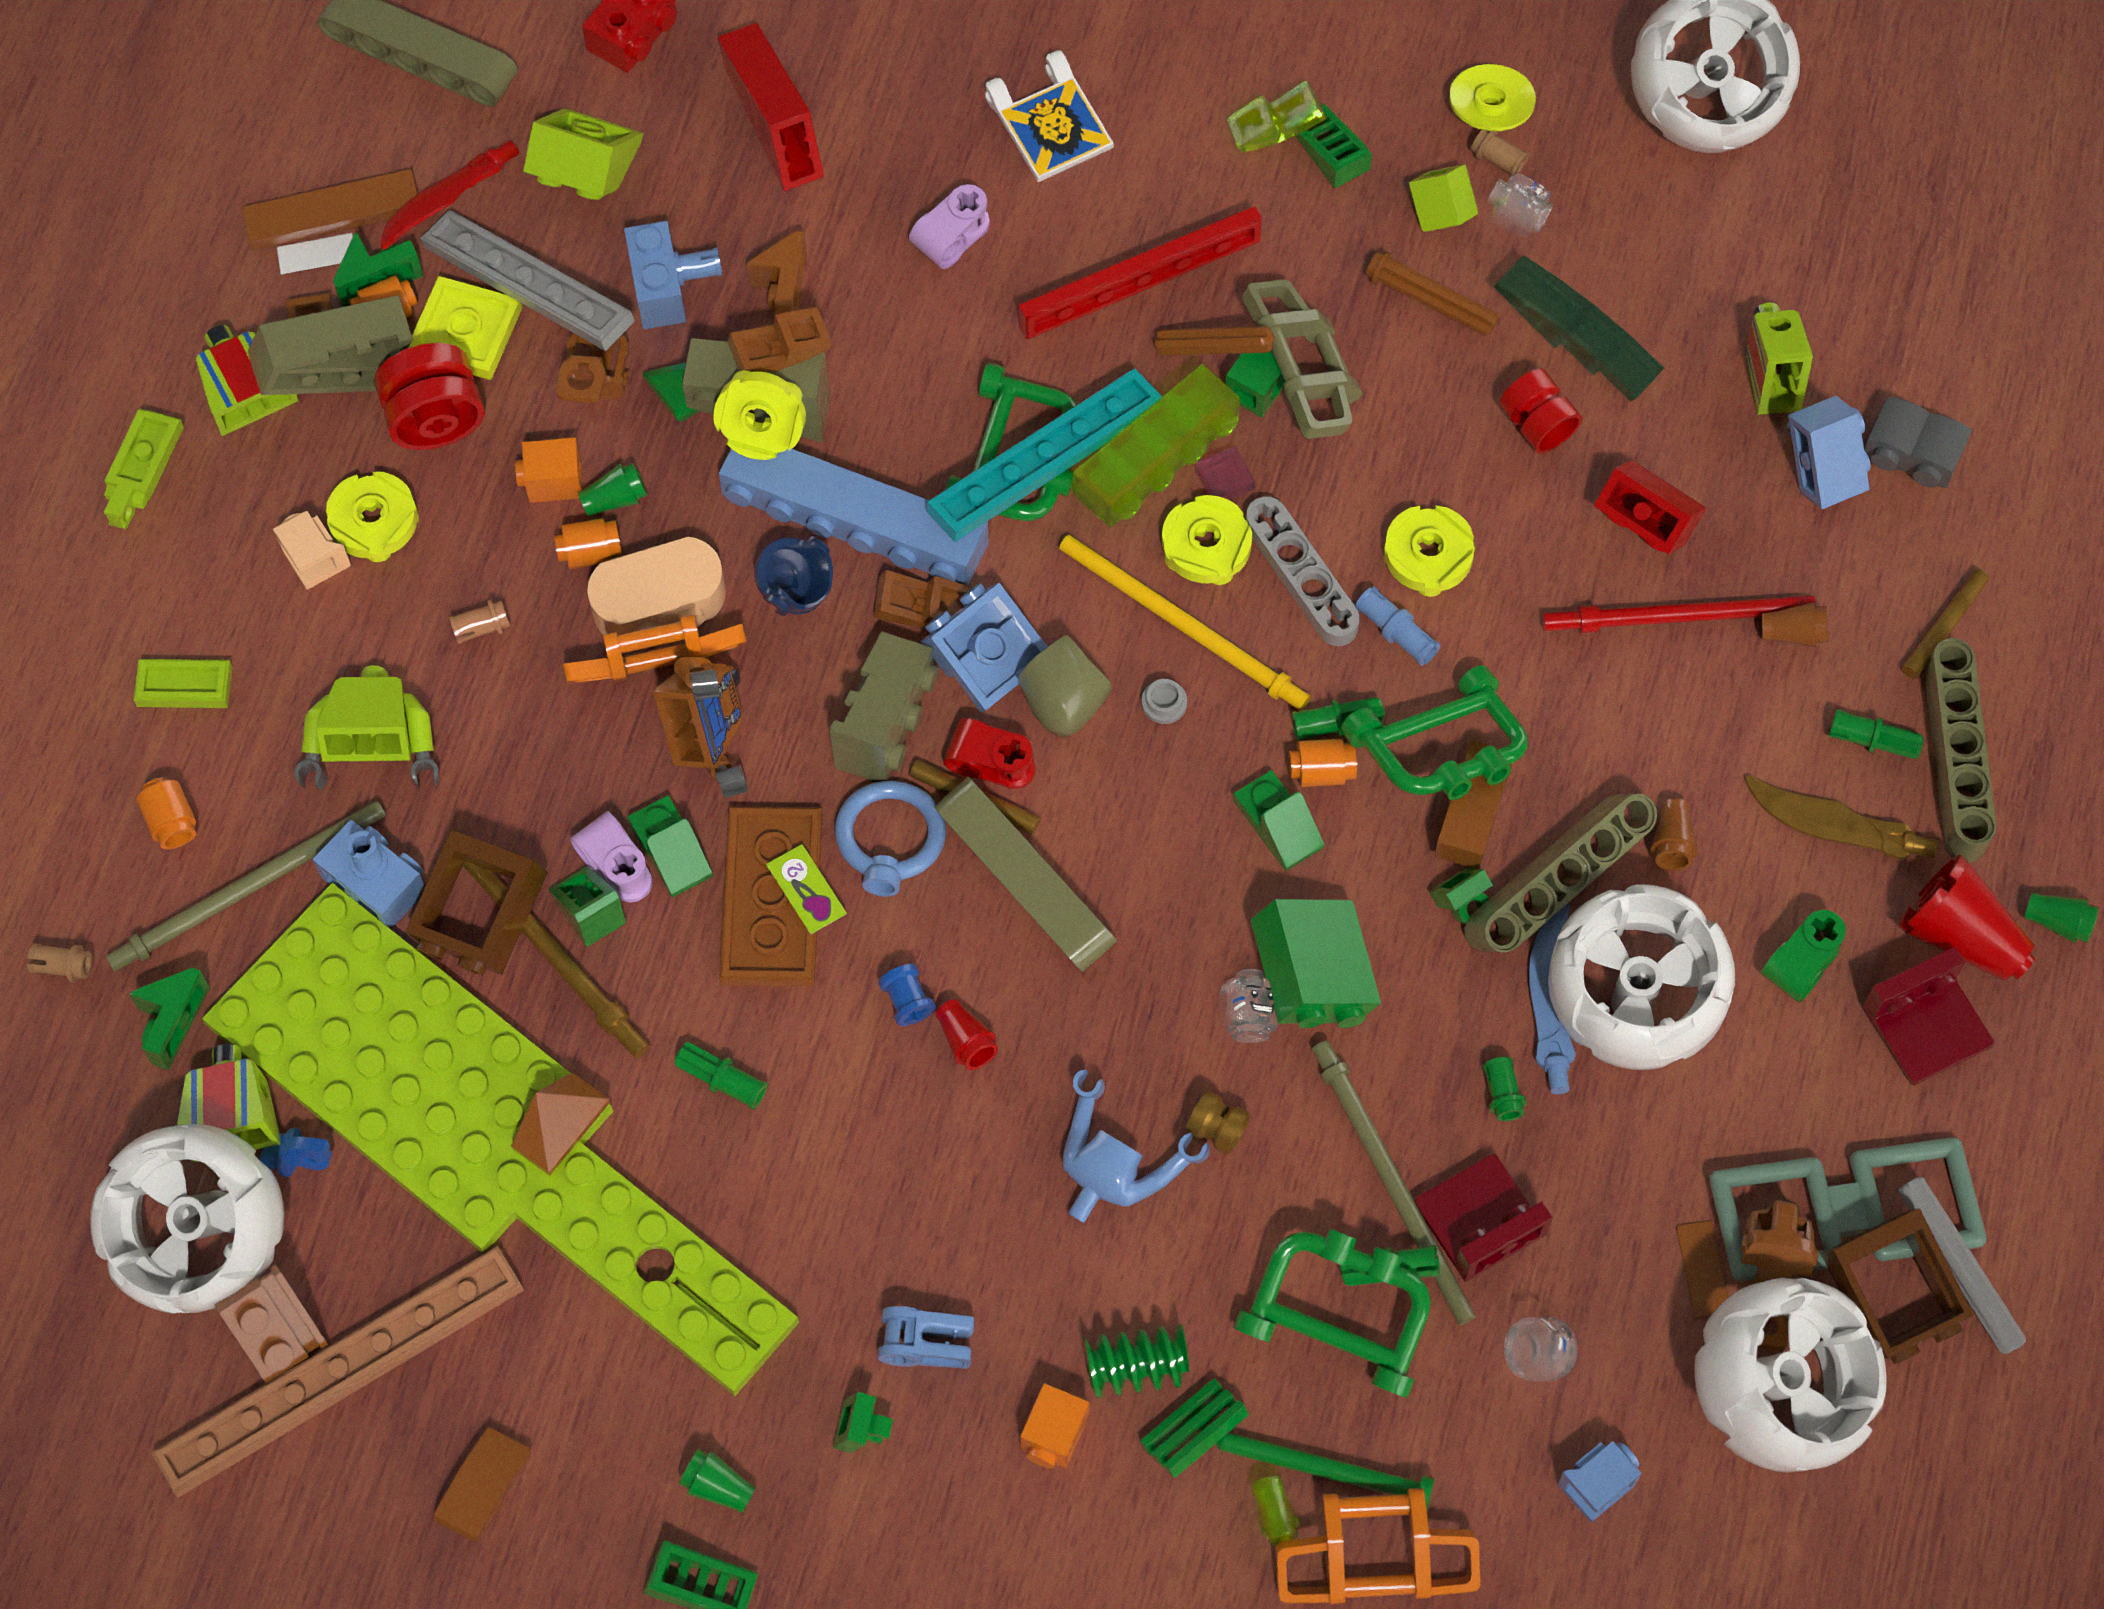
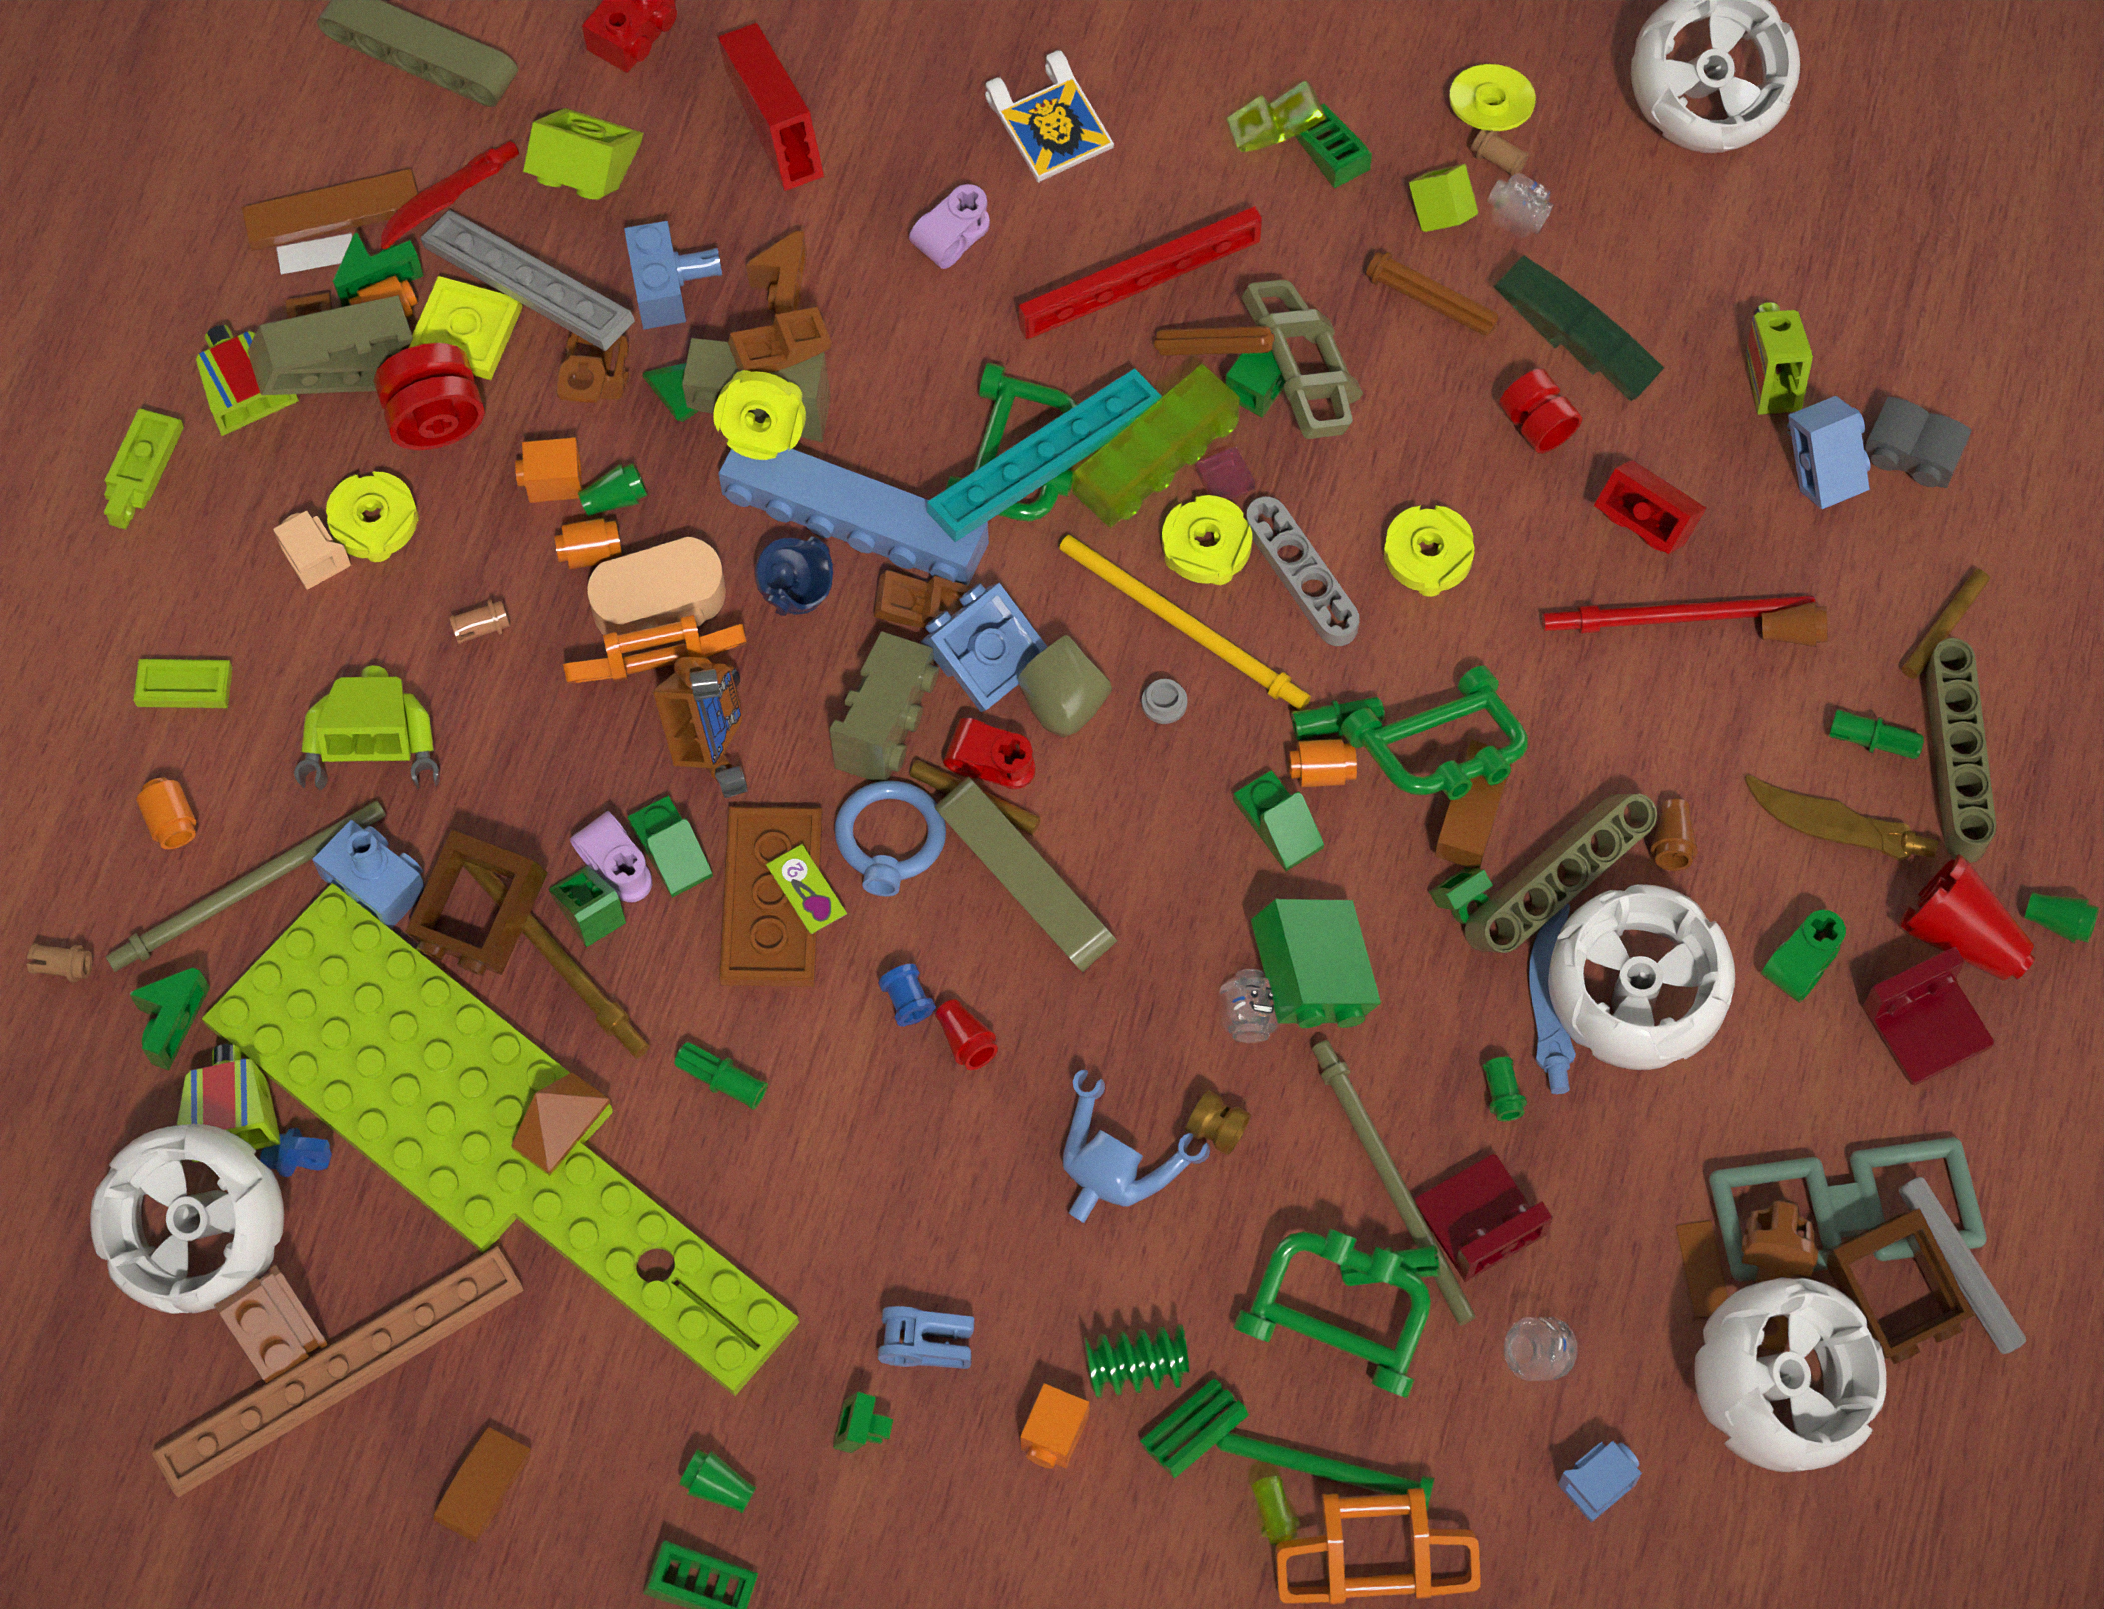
(1397, 626): medium blue pin -> none

